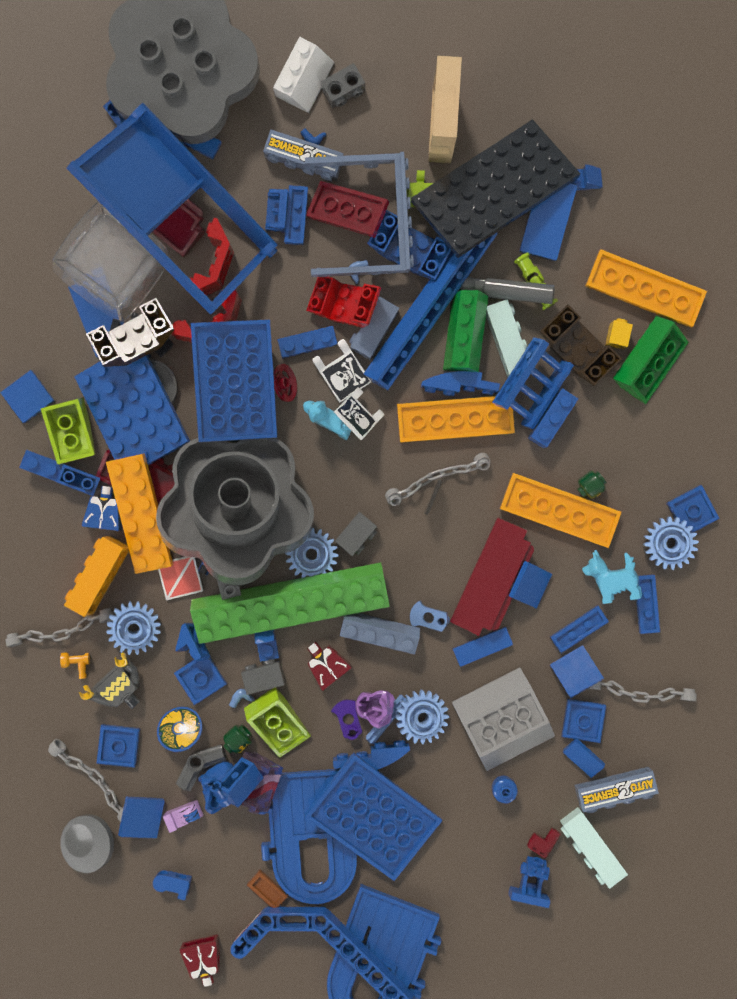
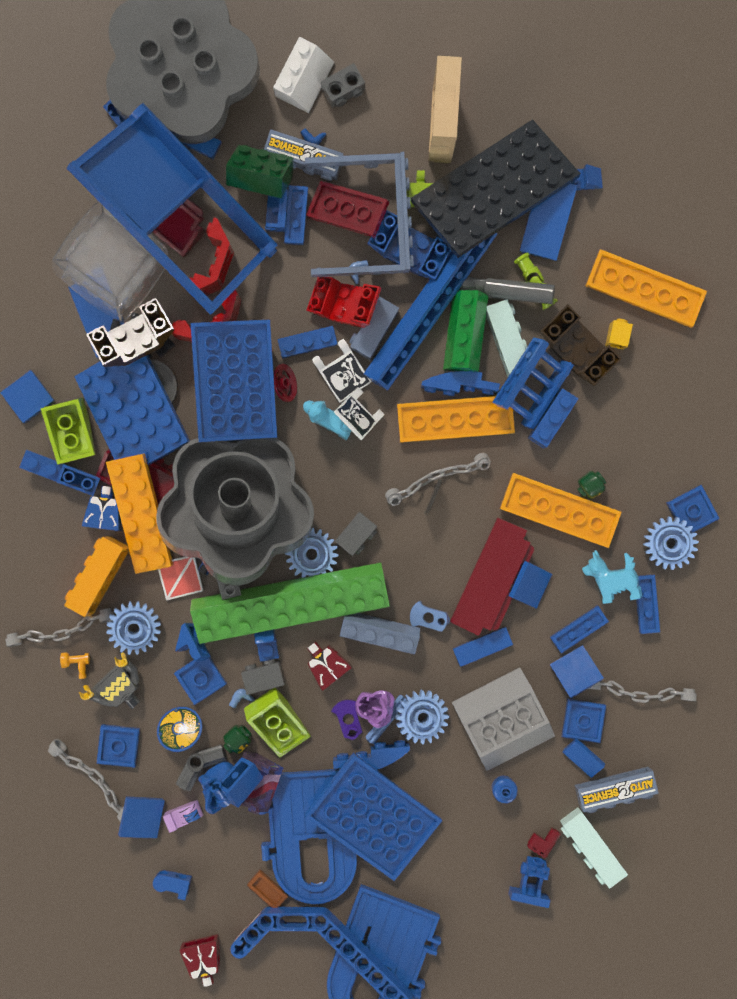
(87, 843): piece -> none
(259, 171): none -> dark green brick
(651, 359): green slope -> none

